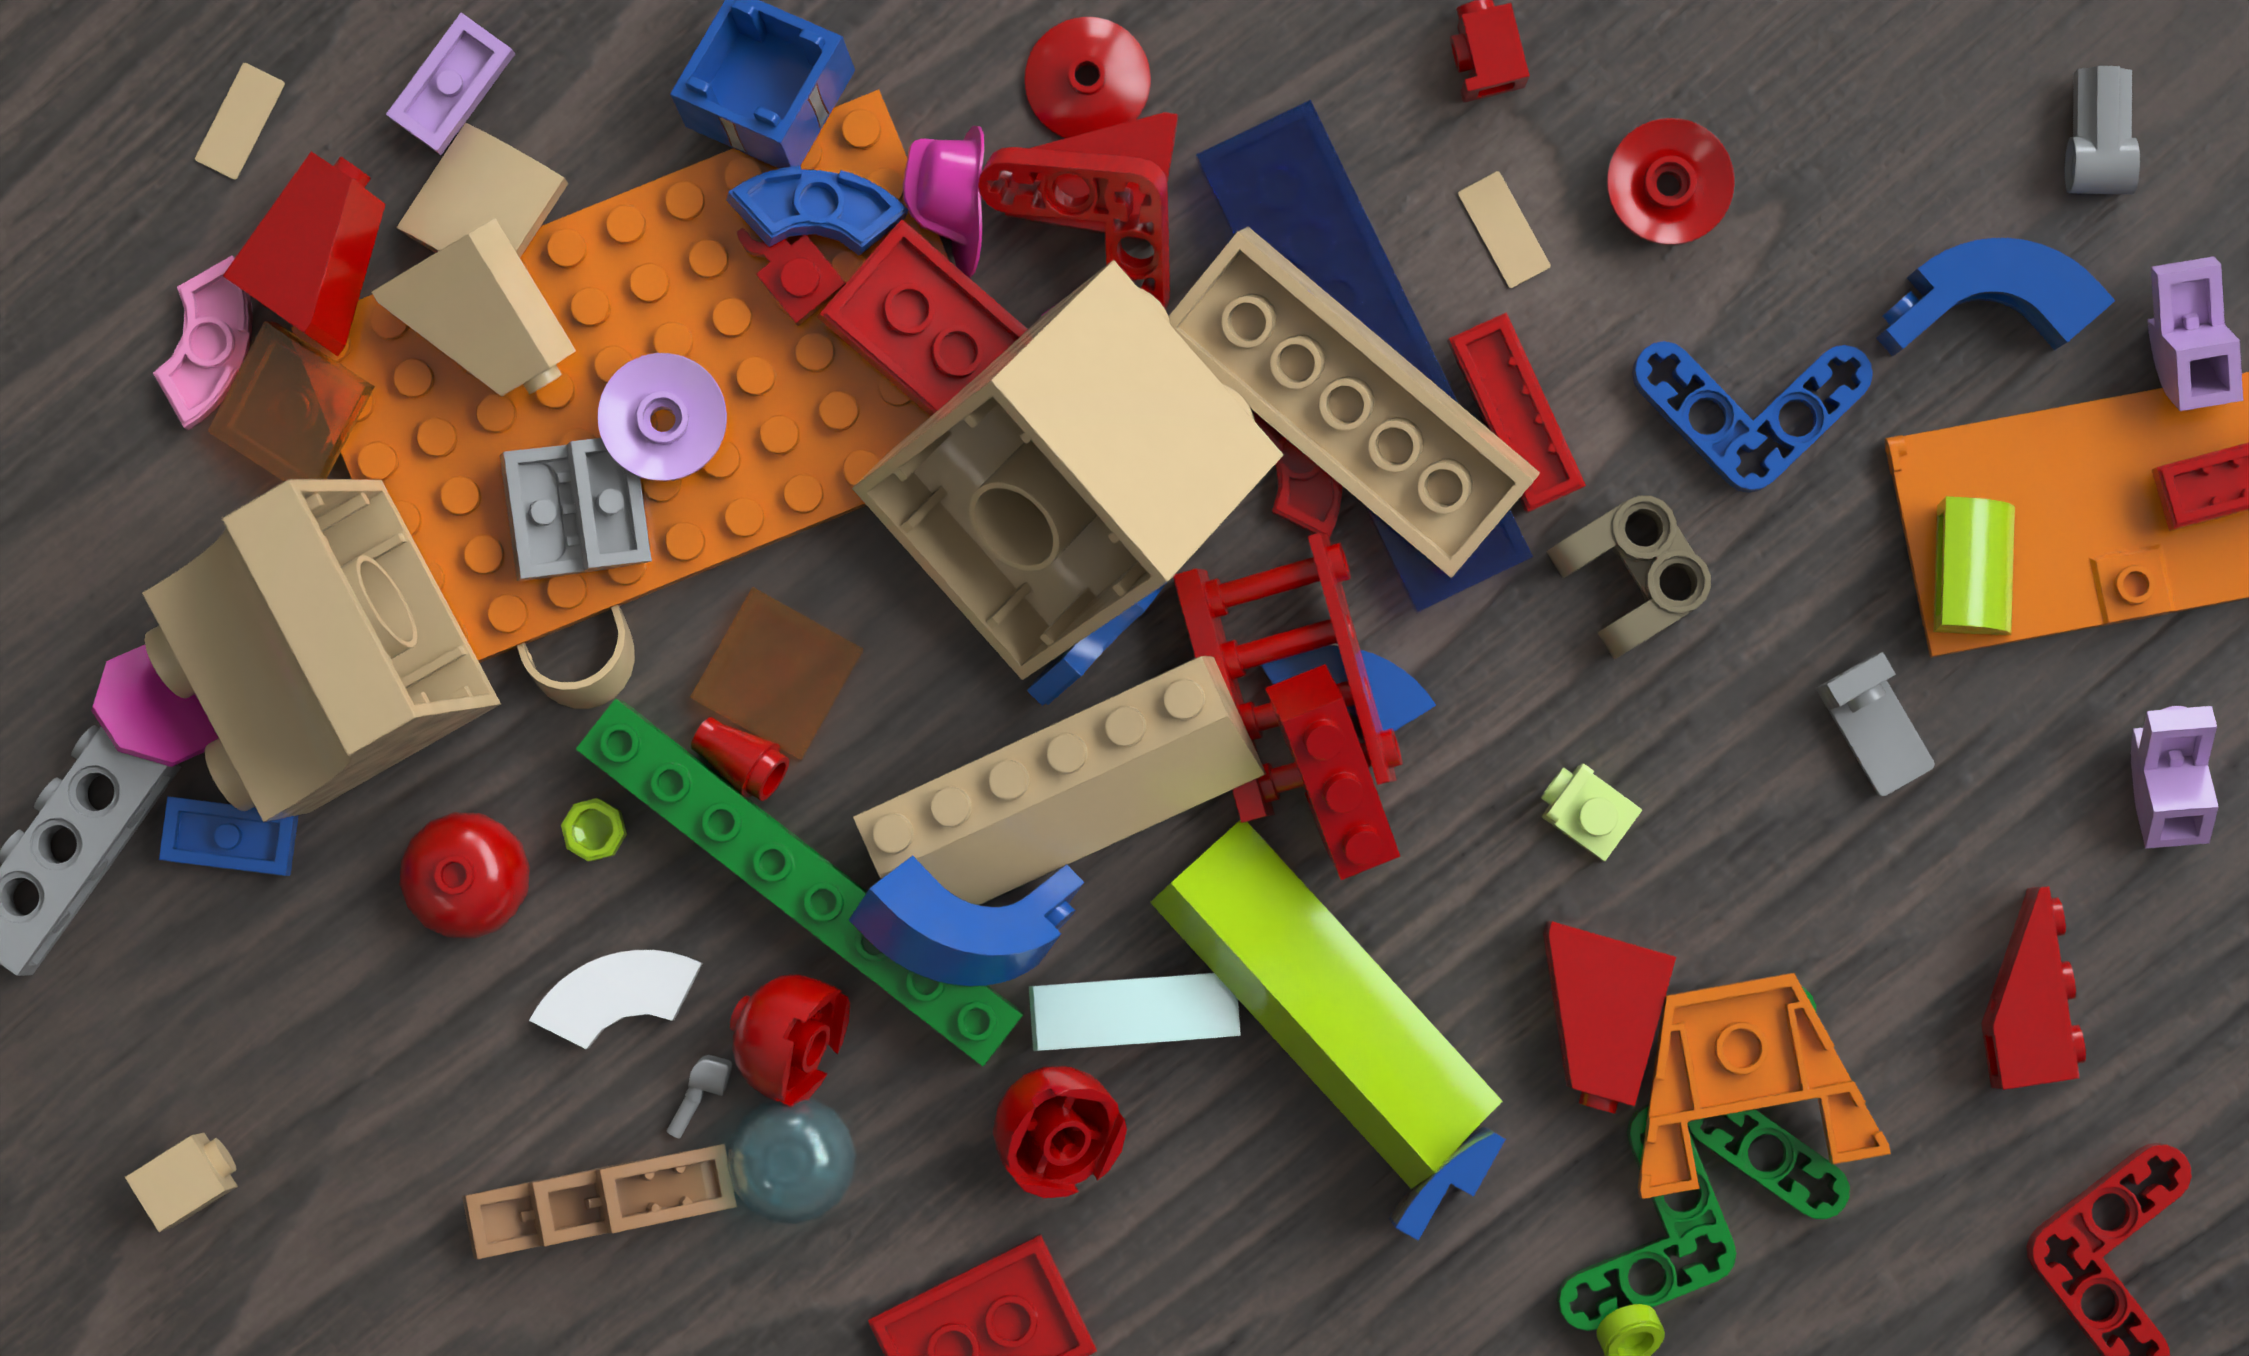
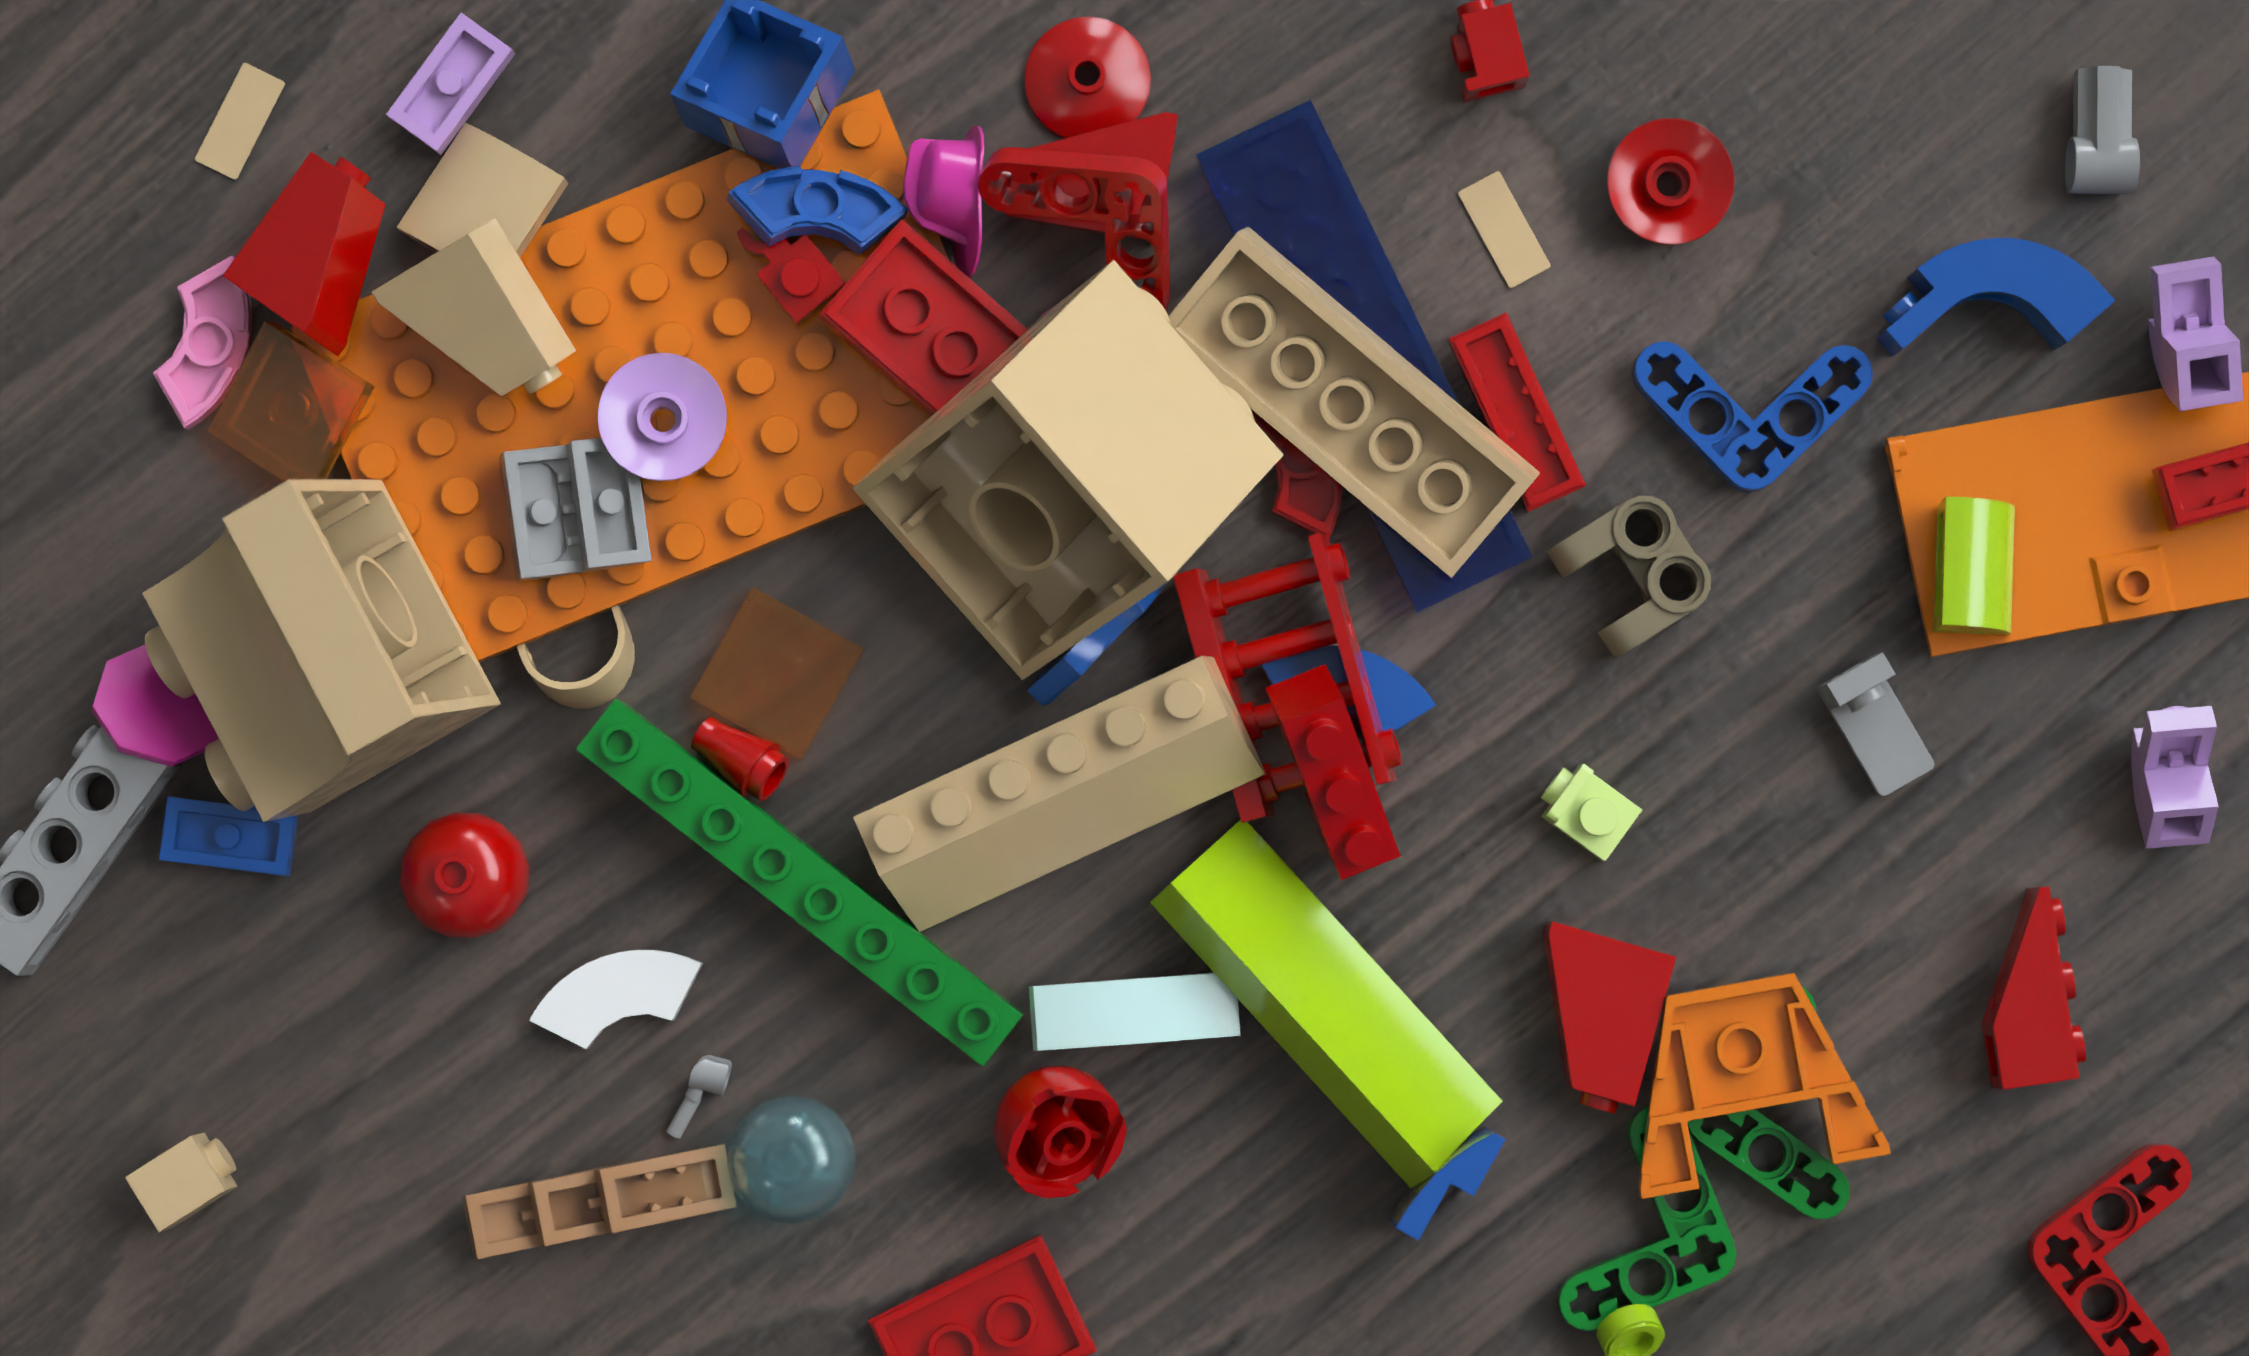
(593, 829): lime tile -> none
(785, 1034): red cylinder -> none
(958, 941): blue arch -> none

